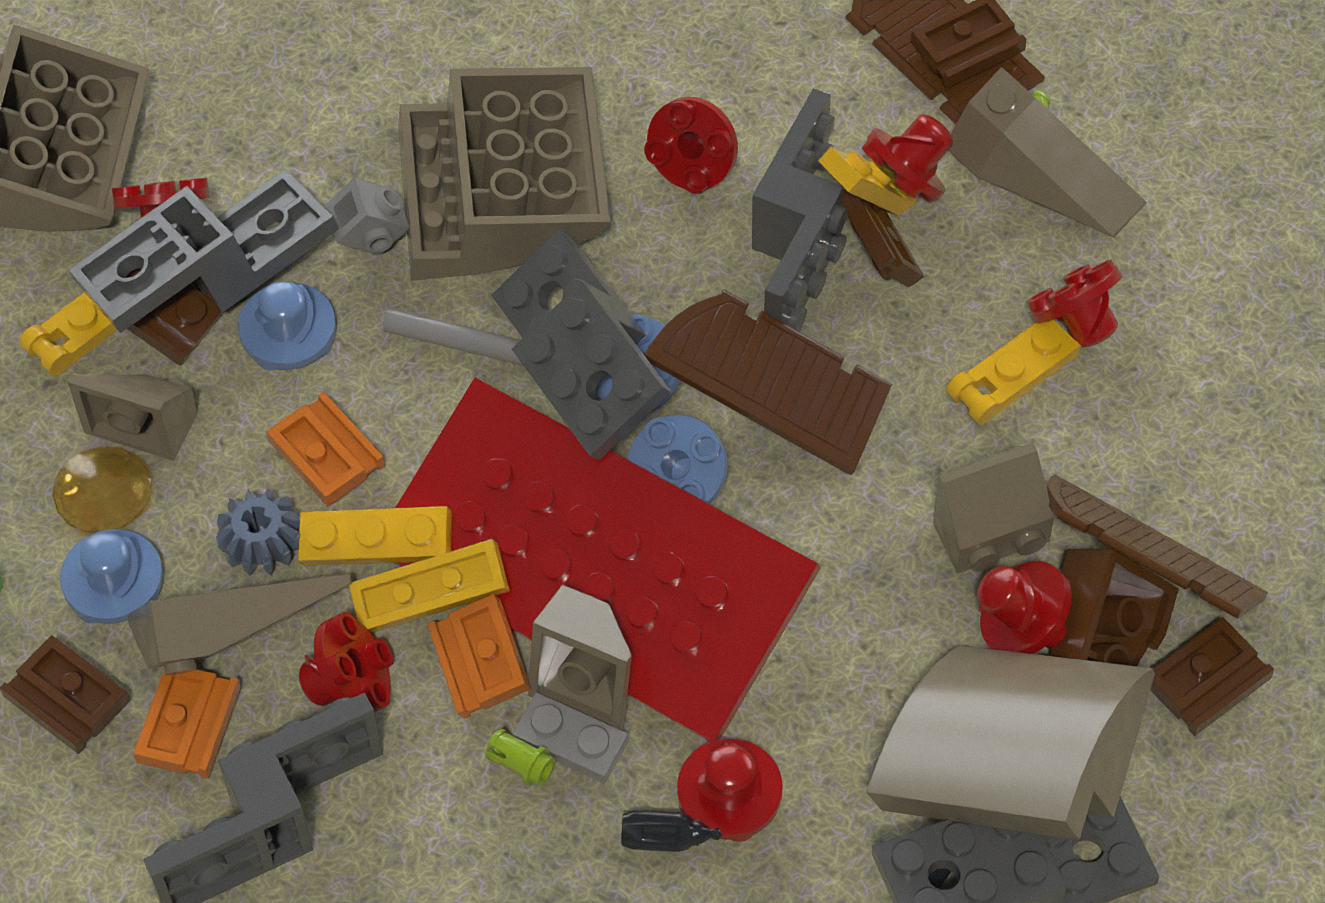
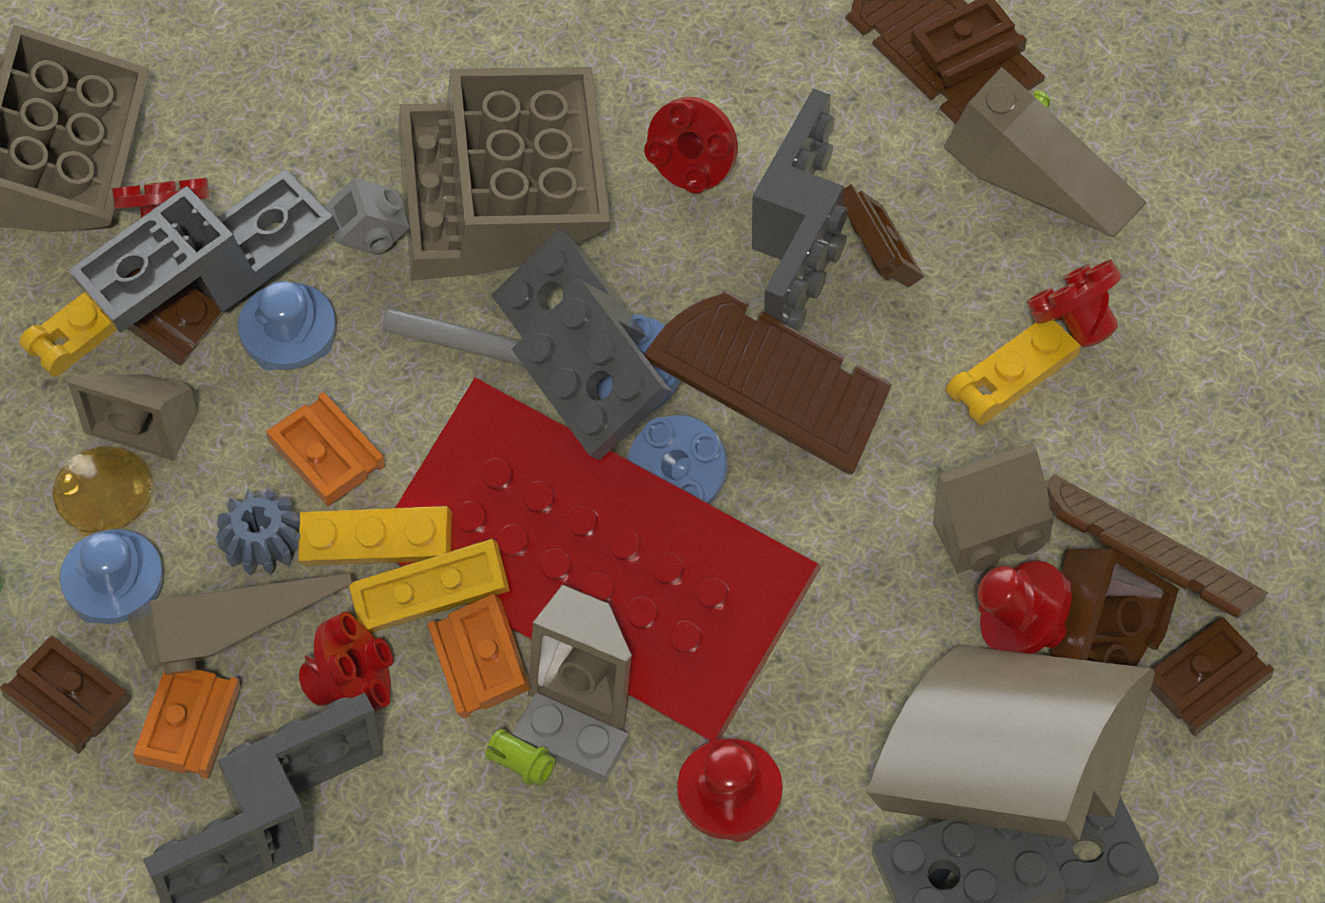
(664, 831): black piece -> none
(867, 180): yellow plate -> none
(913, 155): red plate -> none

